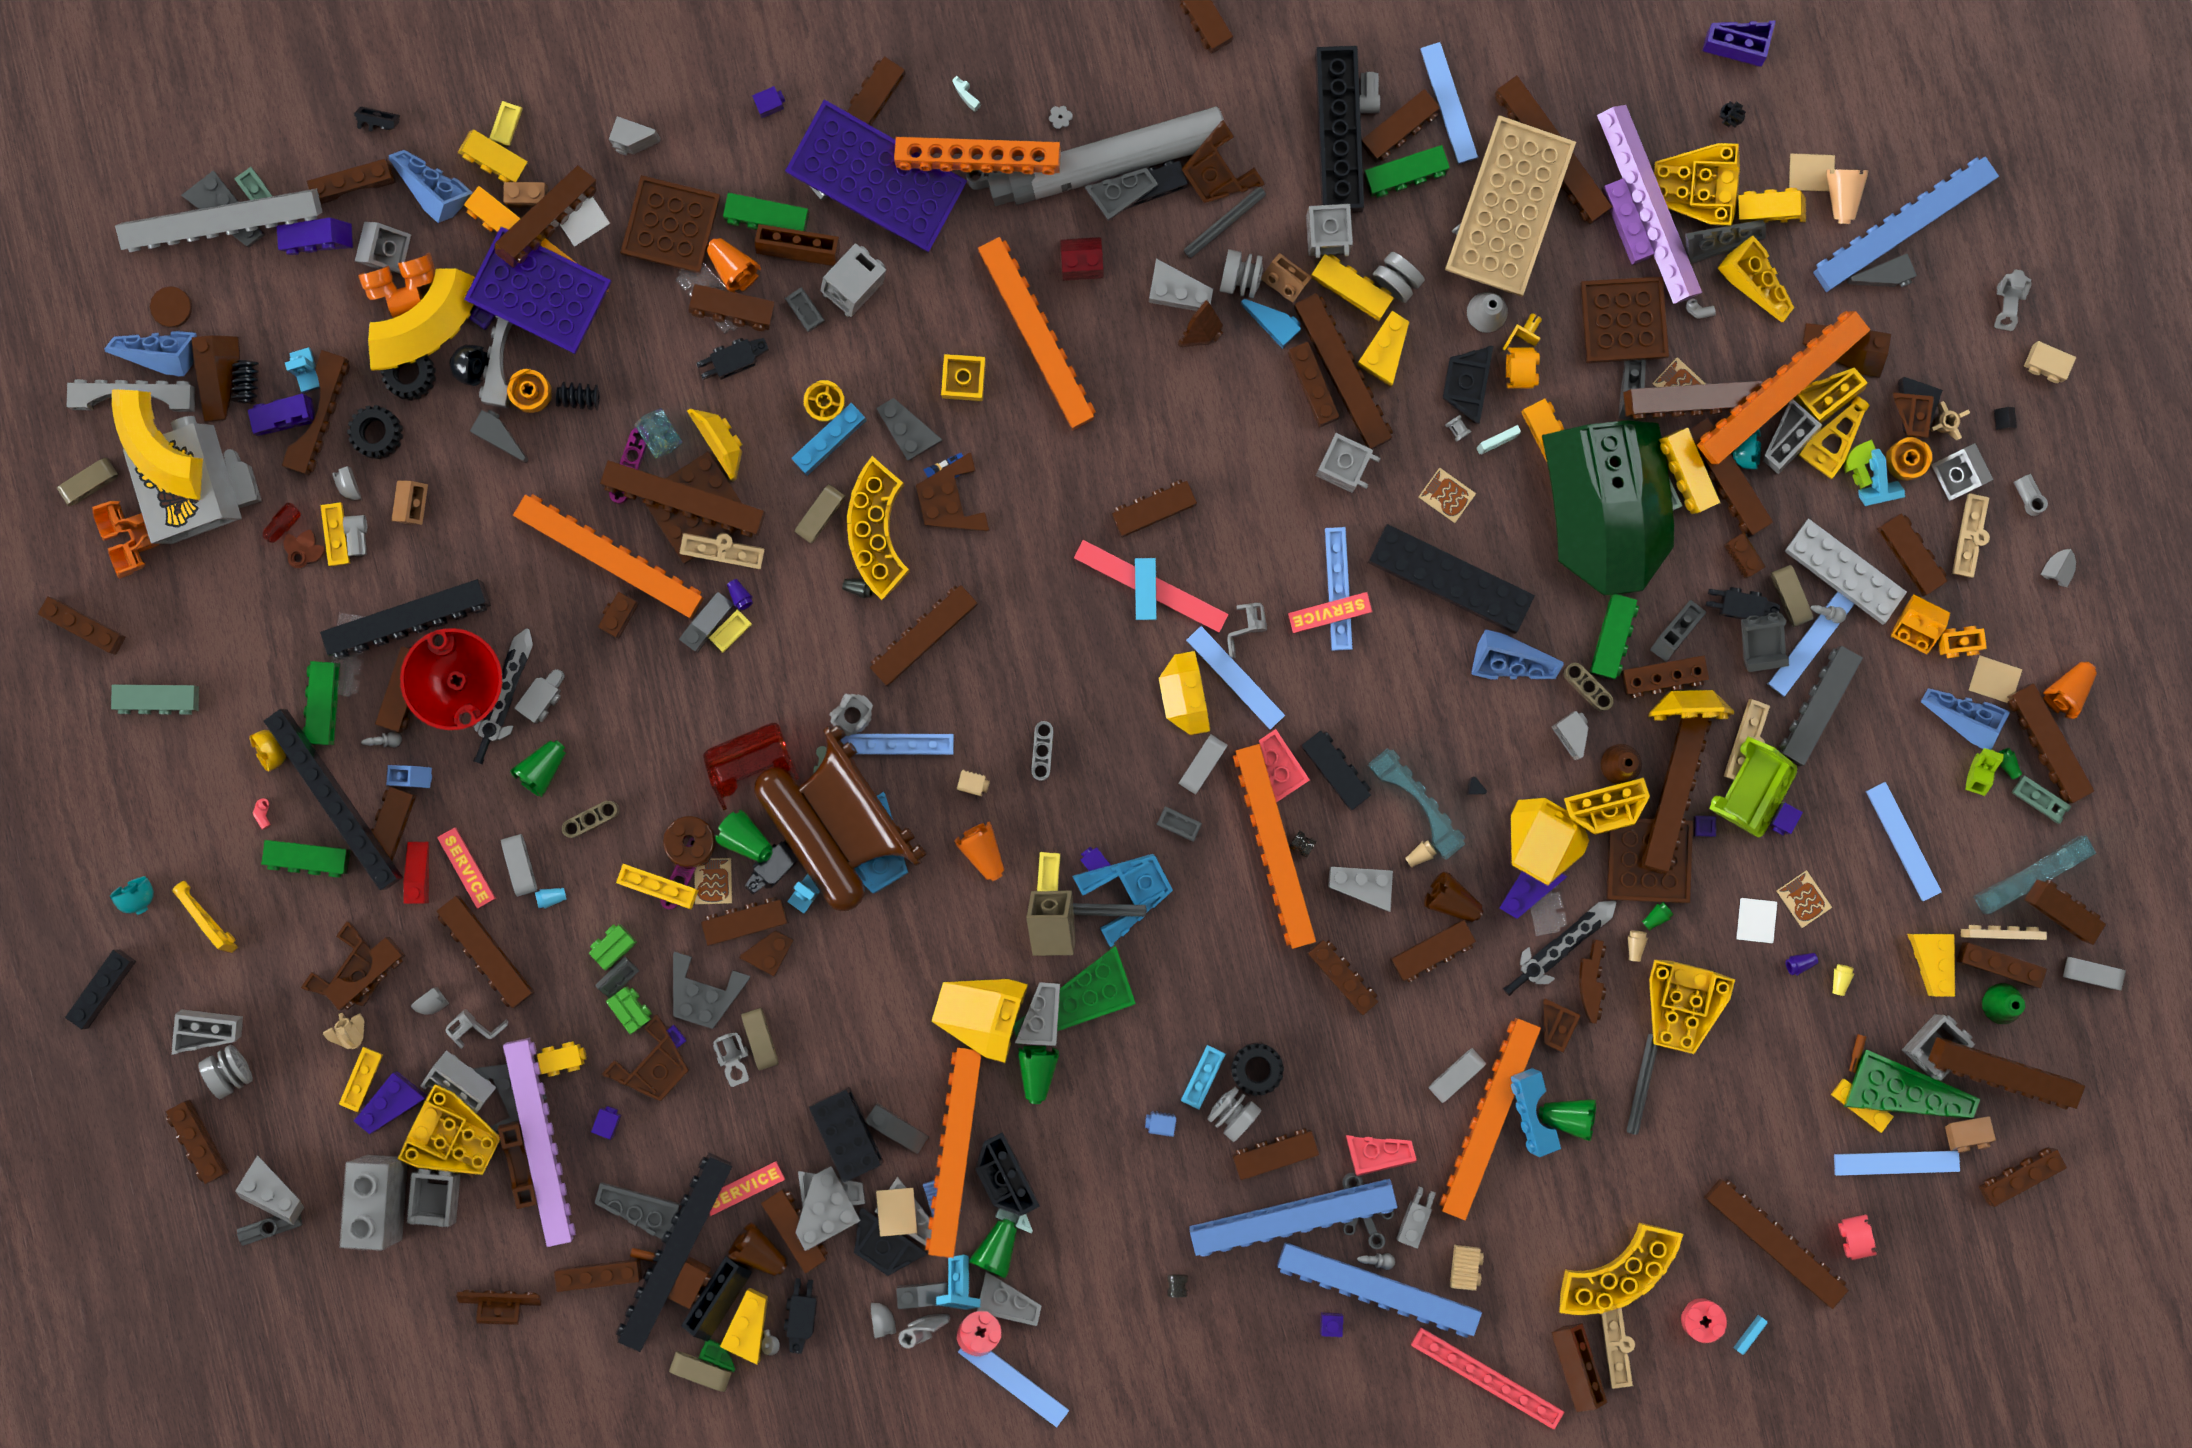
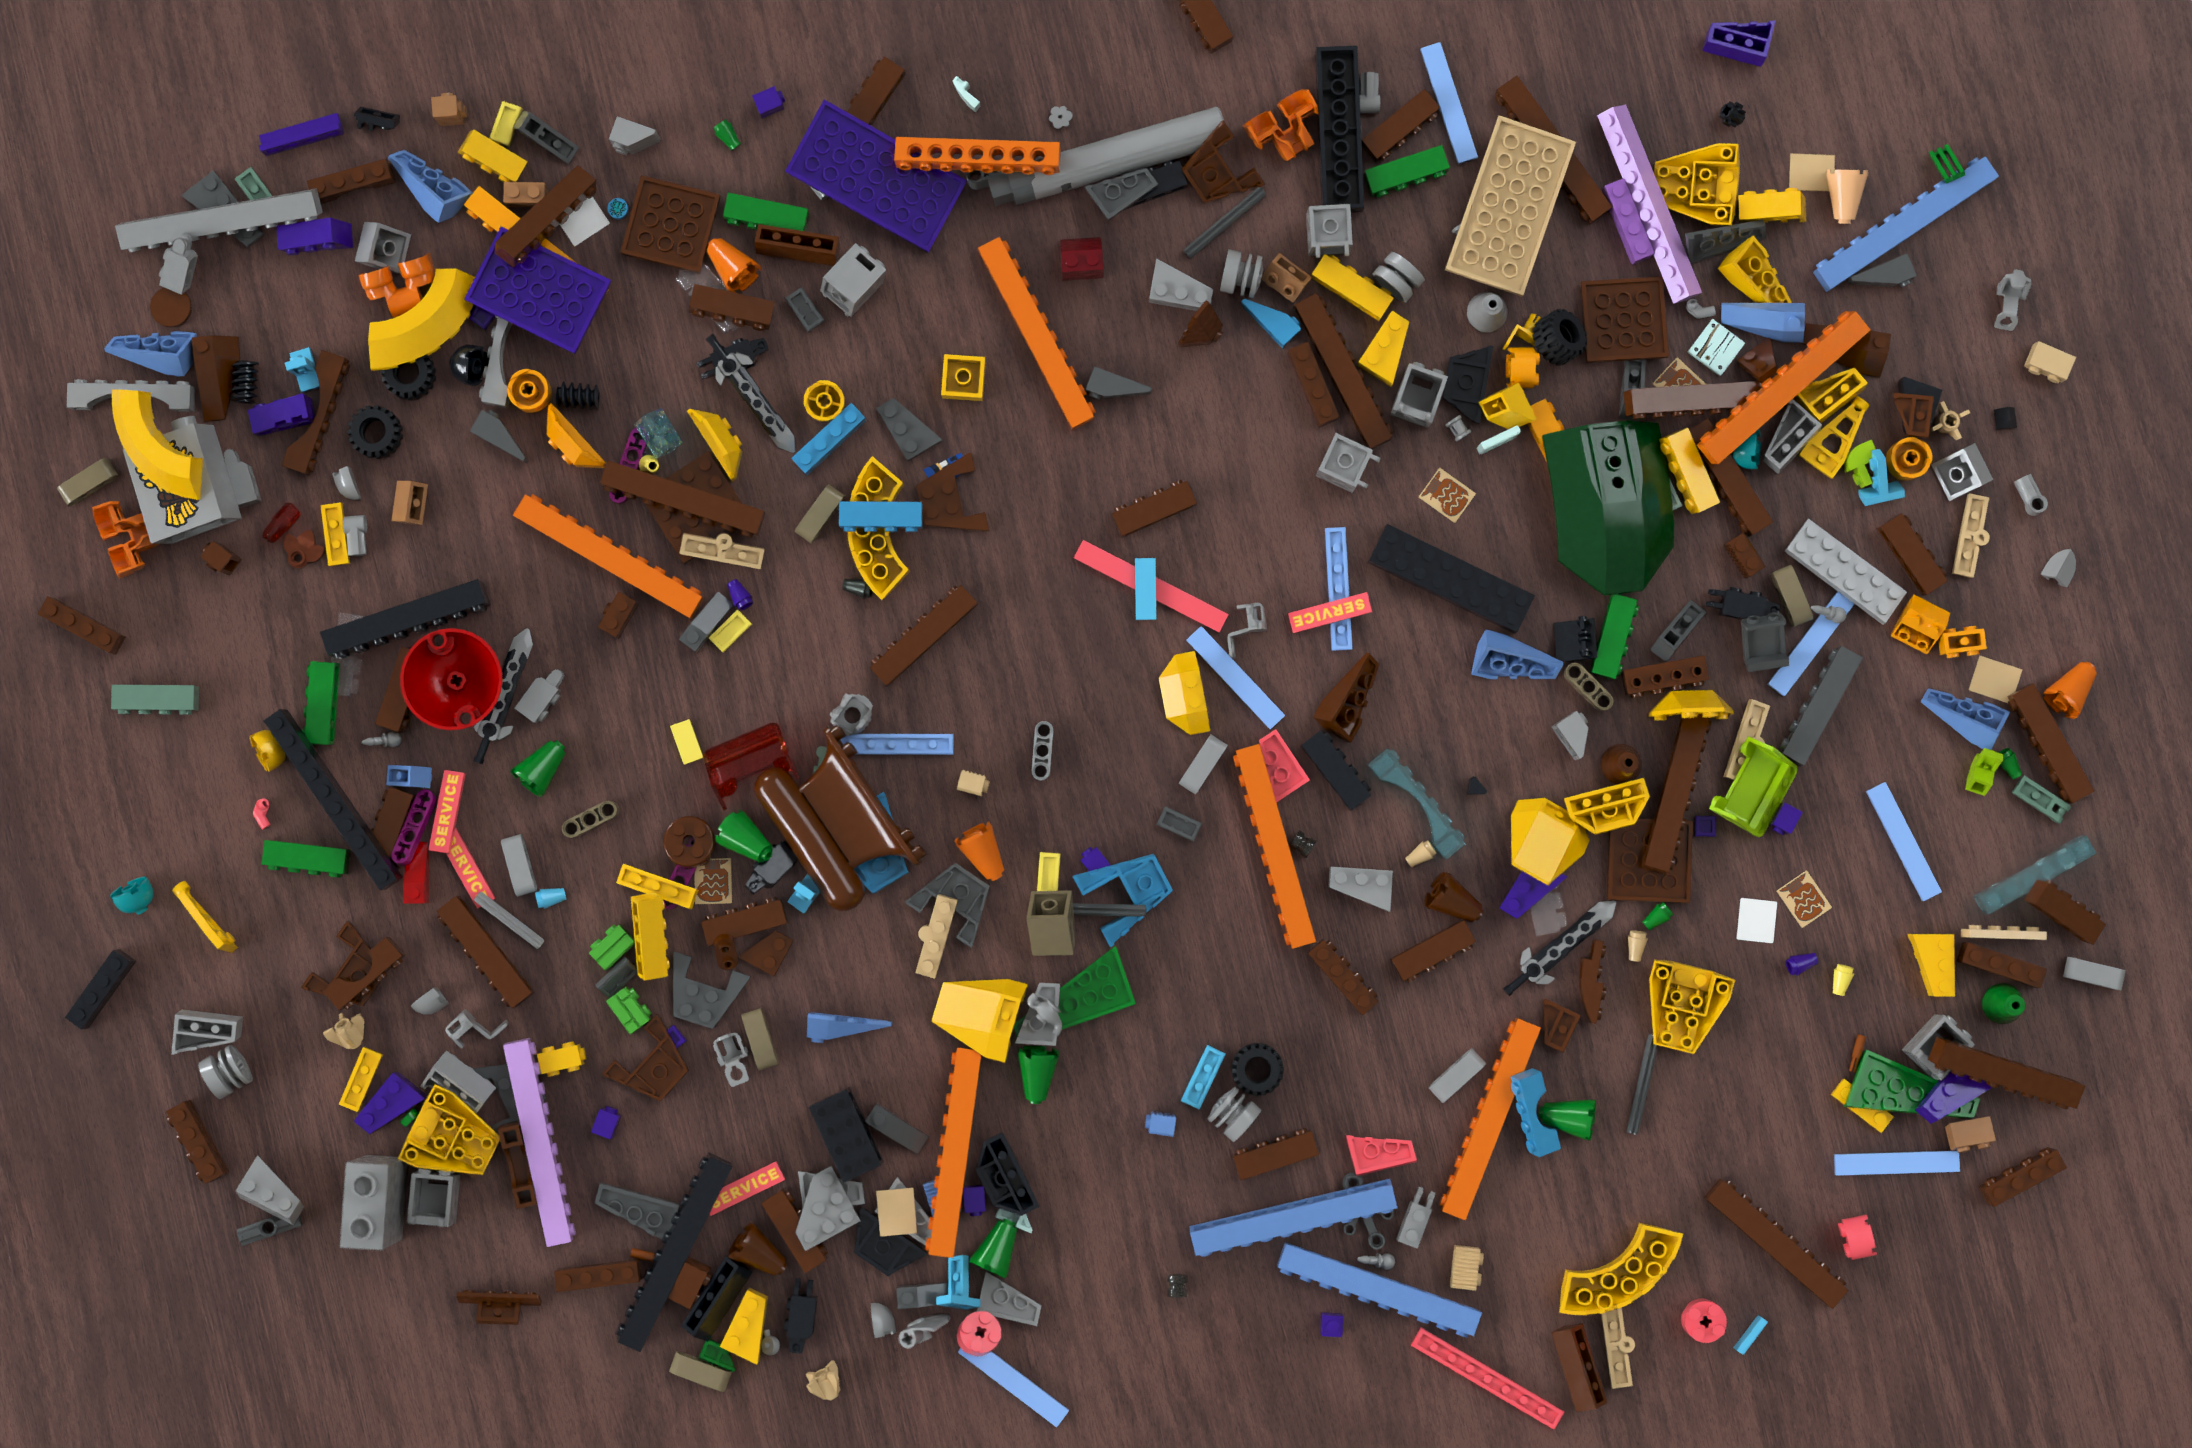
(178, 265): none -> light grey hinge
(220, 558): none -> reddish brown brick
(301, 134): none -> dark purple fence
(409, 1117): none -> green tile
(410, 826): none -> magenta beam
(447, 811): none -> coral tile
(448, 110): none -> medium nougat brick
(509, 920): none -> light grey axle
(545, 136): none -> dark grey slope
(570, 442): none -> light orange wedge
(618, 208): none -> tile
(644, 464): none -> light yellow cone
(649, 936): none -> yellow brick
(686, 741): none -> light yellow tile
(725, 951): none -> reddish brown plate
(726, 134): none -> green cone
(732, 367): none -> sword
(824, 1382): none -> tan brick
(830, 1026): none -> medium blue wedge
(880, 515): none -> dark azure brick
(935, 935): none -> tan hinge
(961, 885): none -> dark grey wing
(974, 1200): none -> dark purple brick
(1047, 1012): none -> light grey piece
(1109, 385): none -> dark grey slope
(1295, 138): none -> orange piece
(1343, 705): none -> reddish brown wedge
(1416, 402): none -> light grey container
(1508, 407): none -> yellow slope
(1559, 337): none -> black tyre
(1575, 639): none -> black hinge
(1716, 347): none -> light aqua tile
(1760, 361): none -> reddish brown wing
(1771, 320): none -> medium blue wedge
(1941, 152): none -> green tile
(1949, 1095): none -> dark purple wedge

